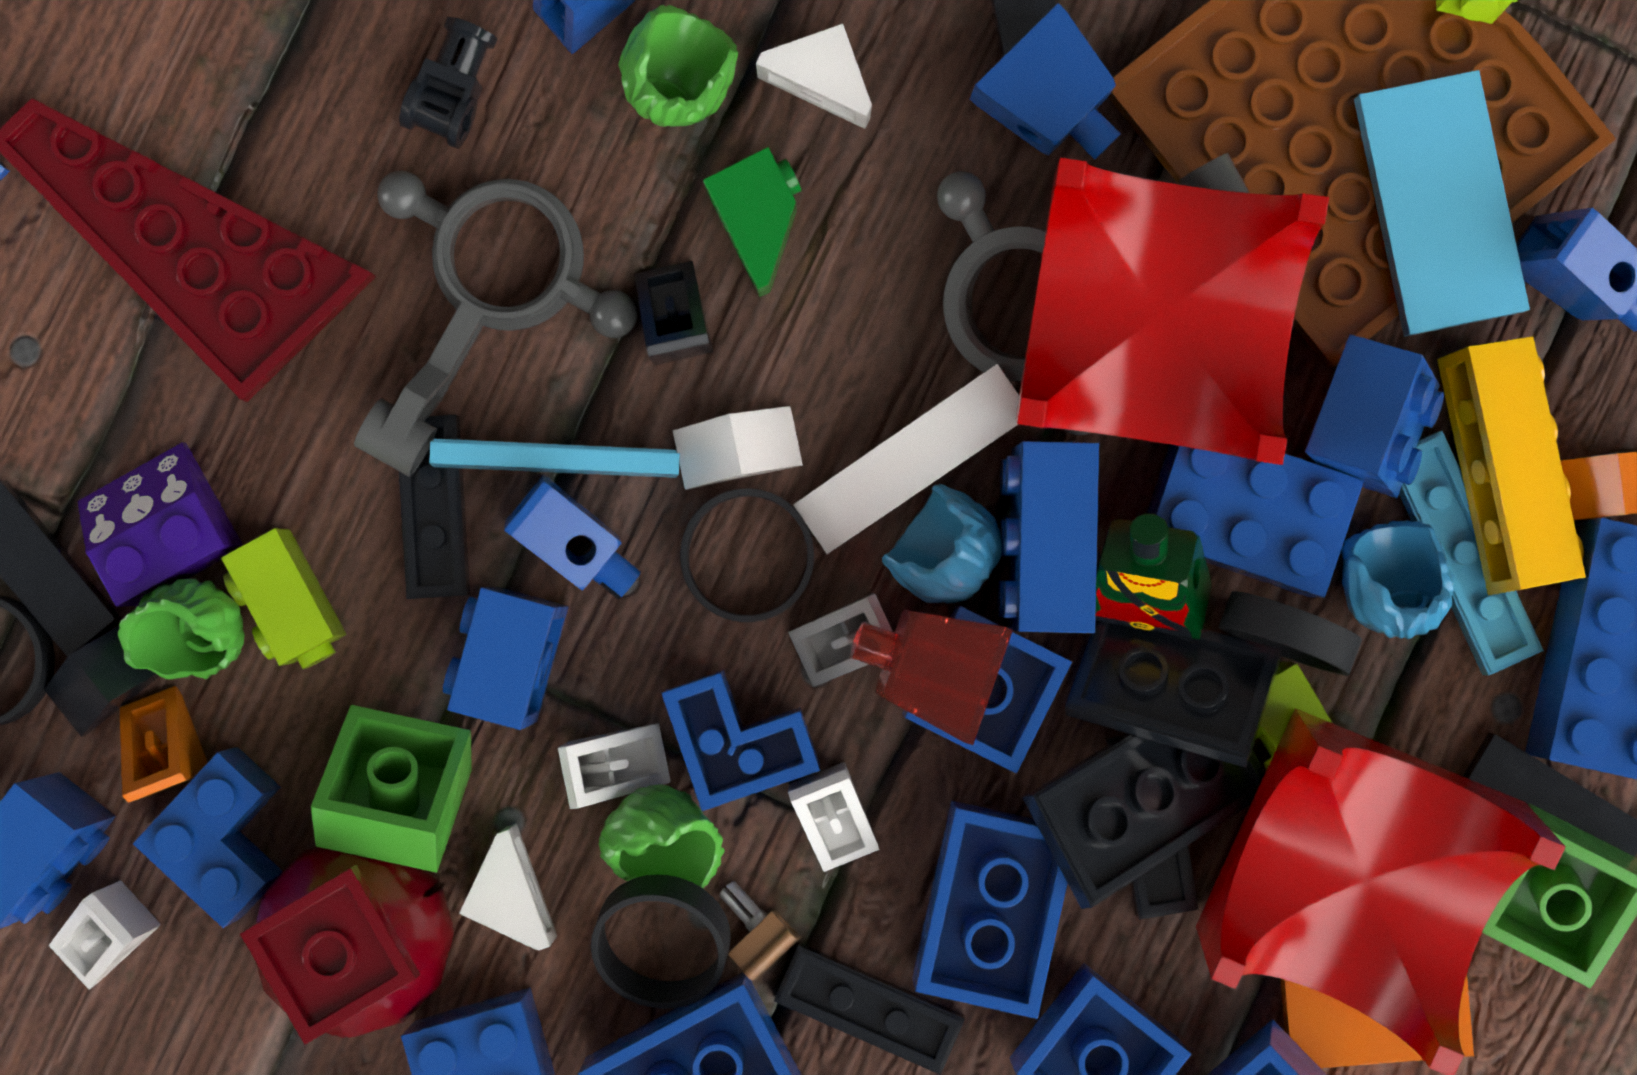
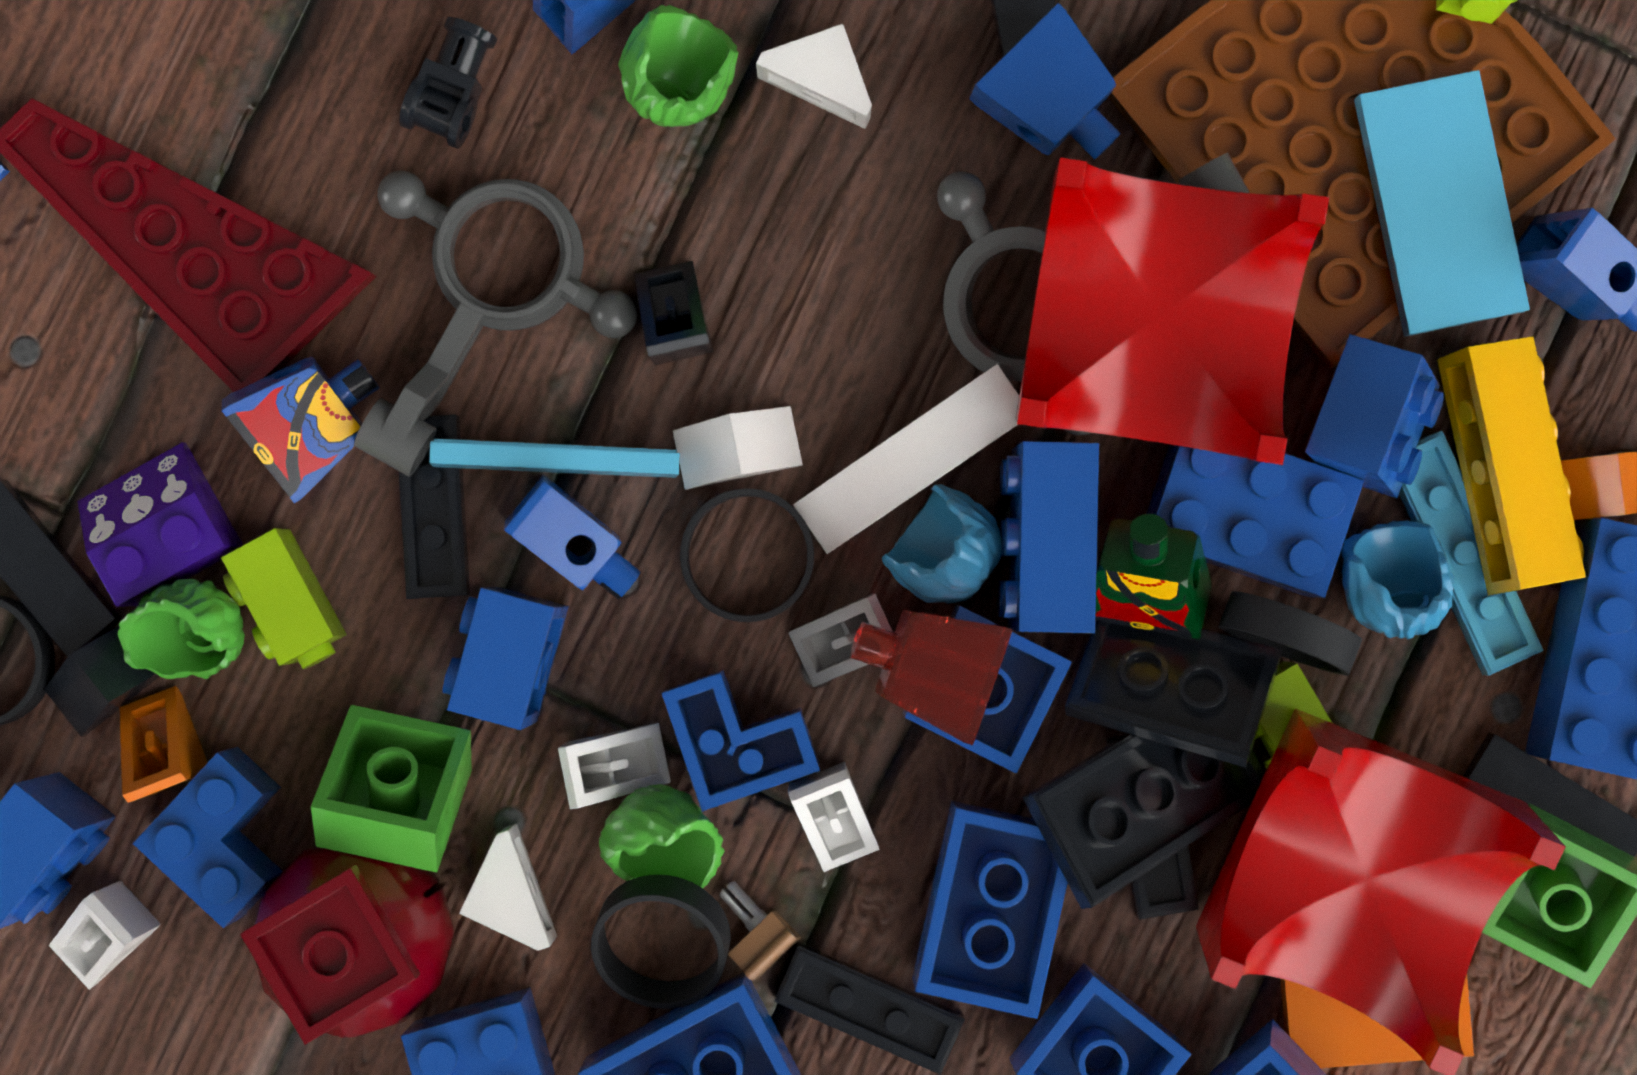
(300, 420): none -> torso
(757, 212): green slope -> none

